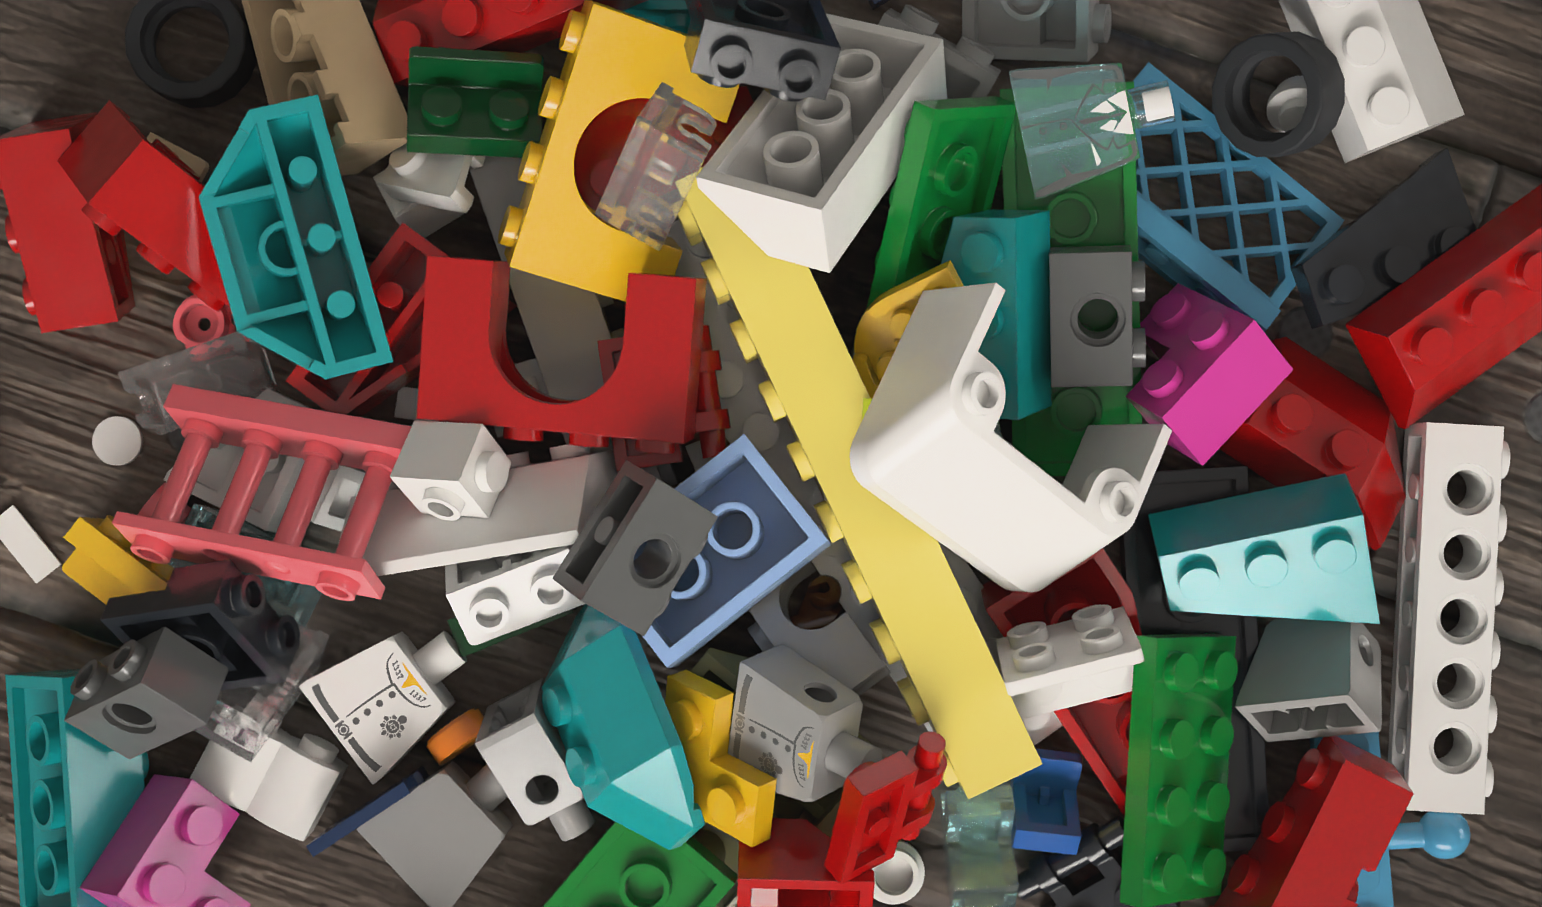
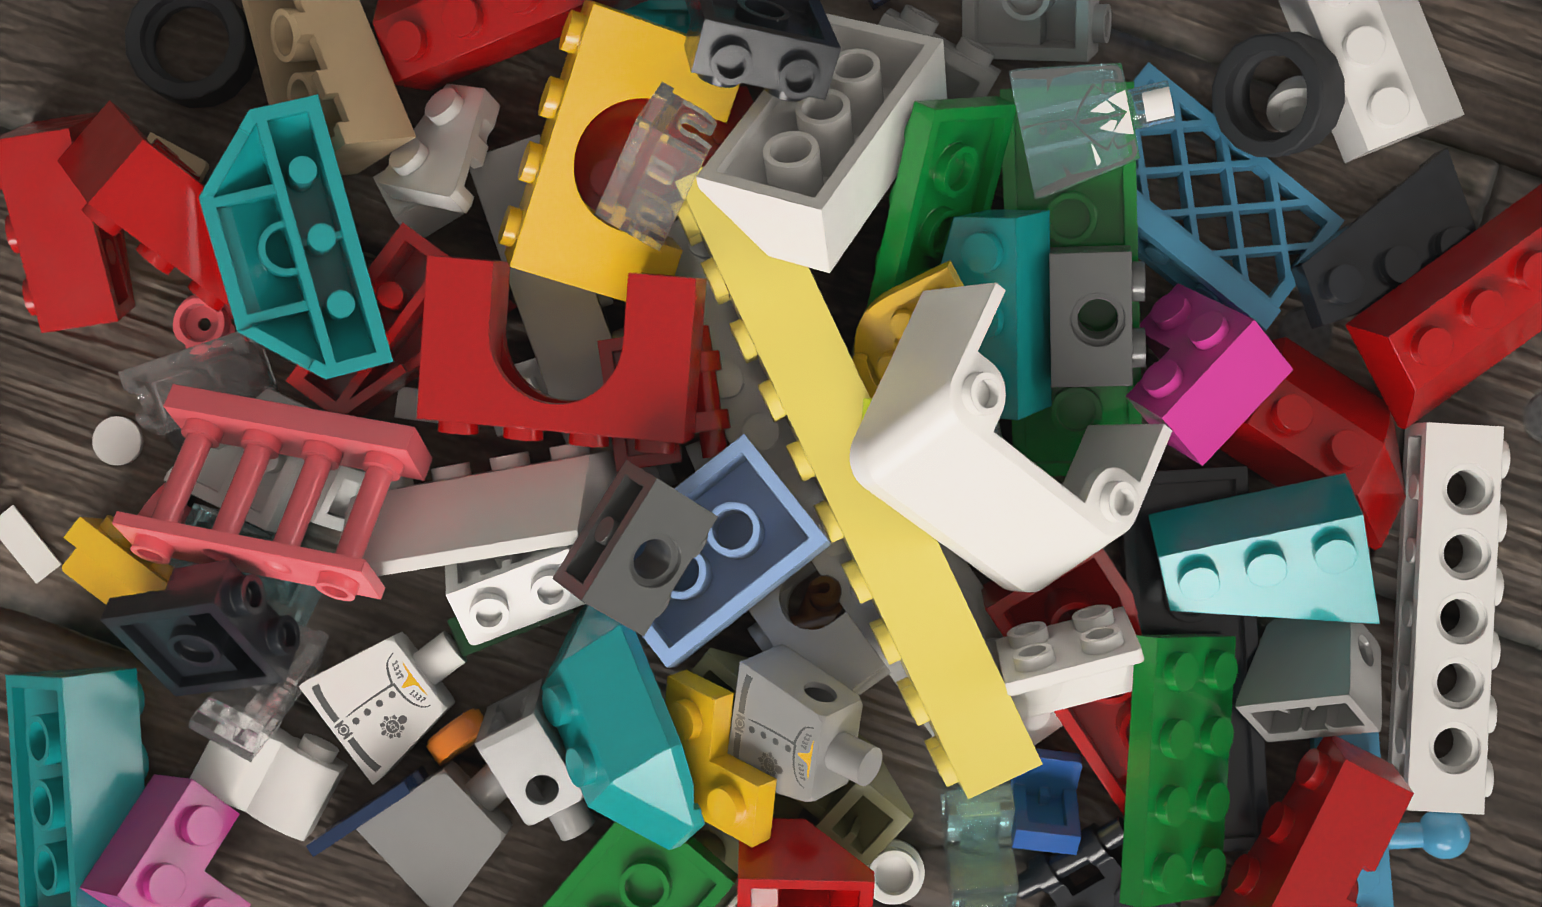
(146, 693): dark grey brick -> none
(451, 469): white brick -> none
(473, 101): dark green bracket -> none
(885, 805): red plate -> none

